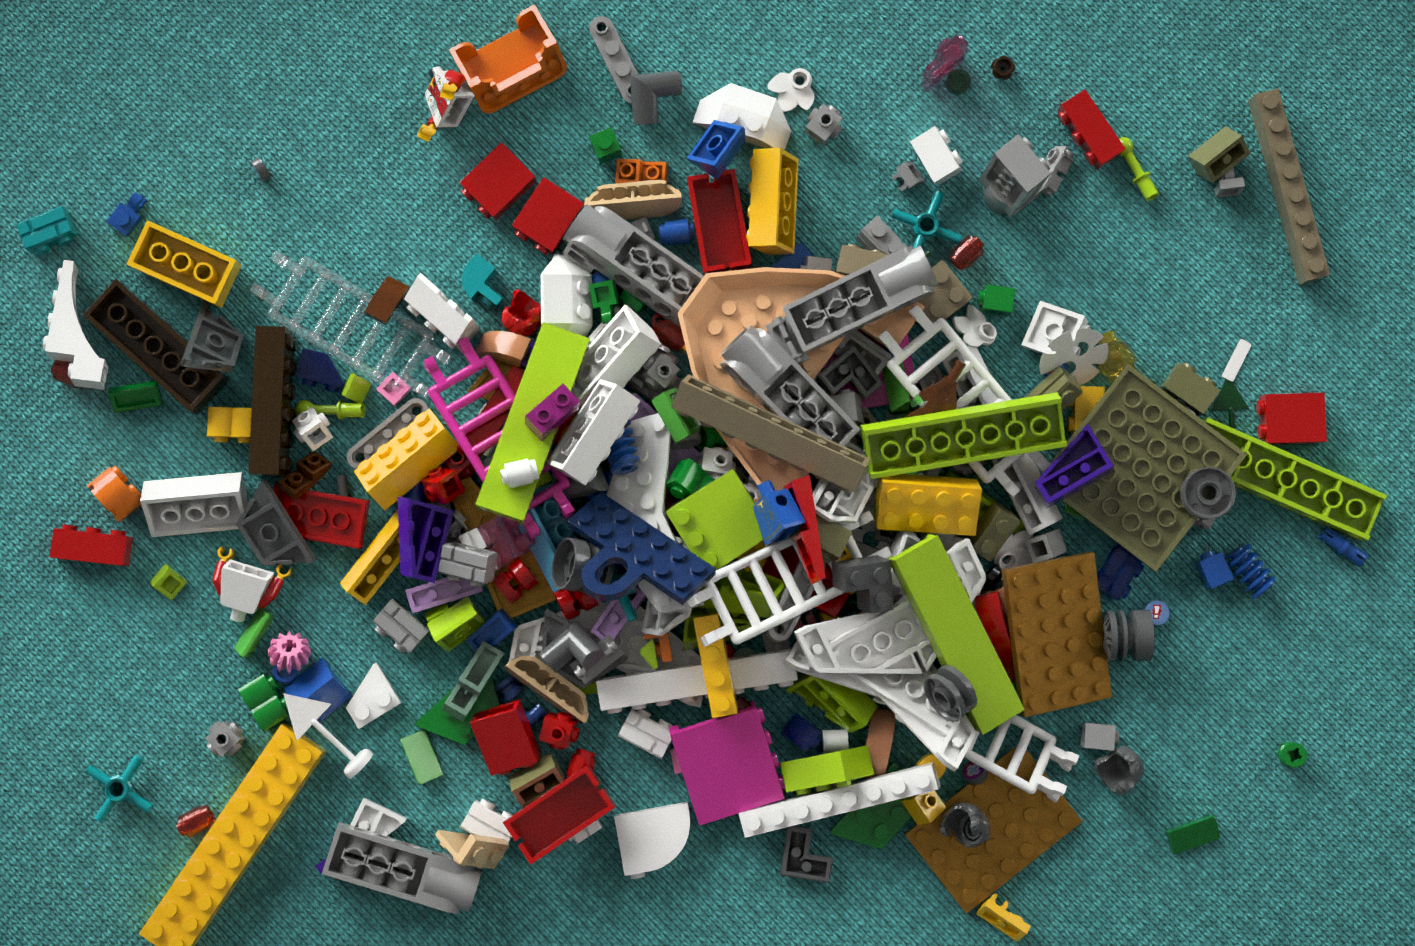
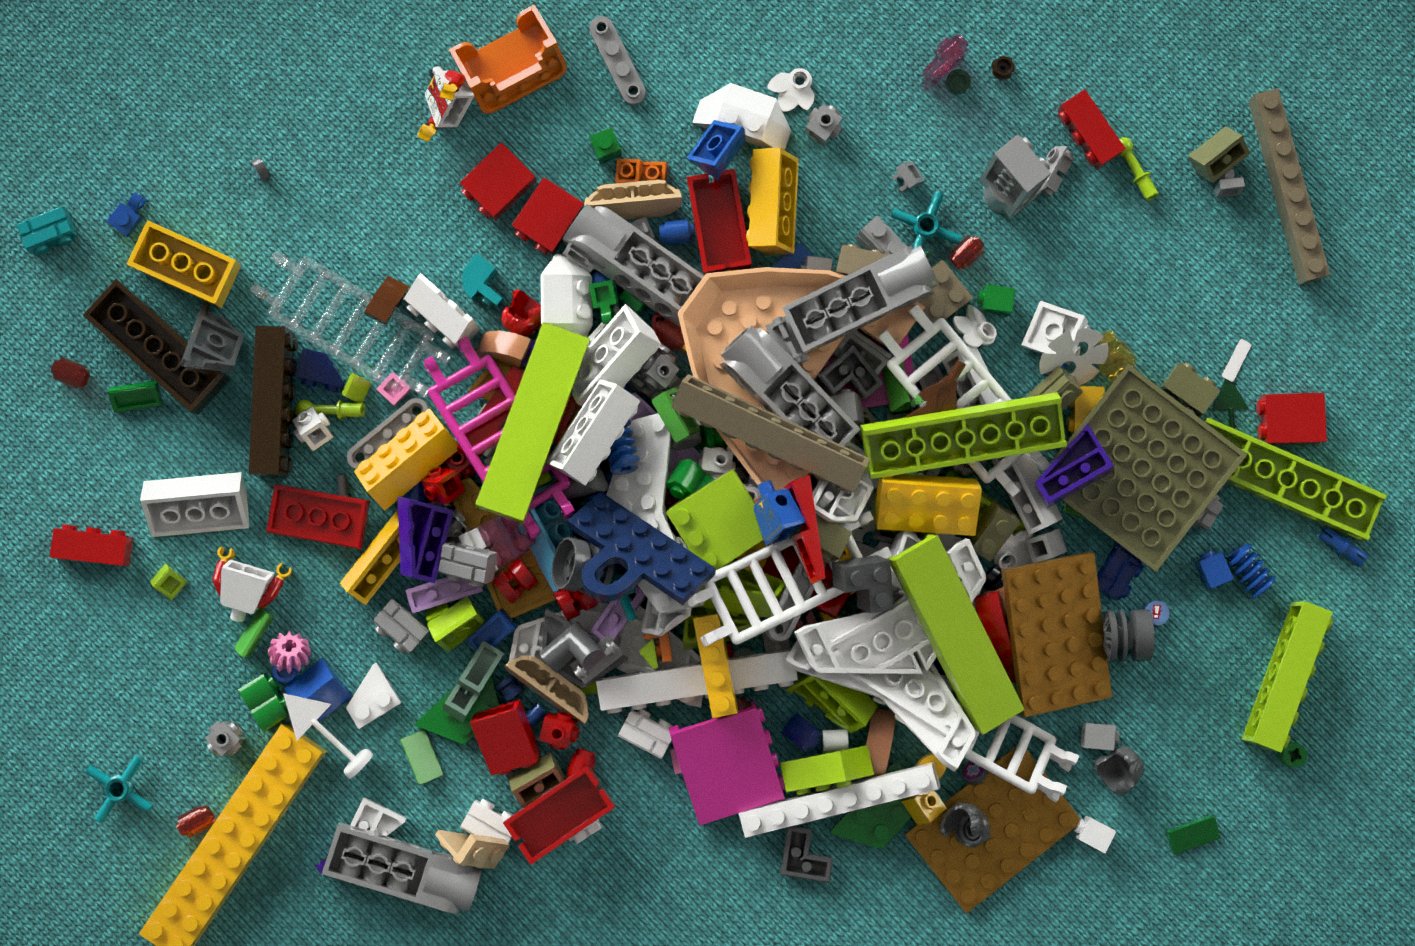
(66, 335): white arch -> none
(114, 493): orange brick -> none
(229, 423): yellow brick -> none
(272, 531): dark grey wing -> none
(308, 473): reddish brown slope -> none
(519, 473): white brick -> none
(552, 412): magenta brick -> none
(646, 90): dark grey brick -> none
(651, 837): white brick -> none
(936, 155): white brick -> none
(950, 693): dark grey wheel -> none
(1005, 921): yellow plate -> none
(1094, 833): none -> white brick
(1223, 490): dark grey wheel -> none
(1287, 676): none -> lime brick

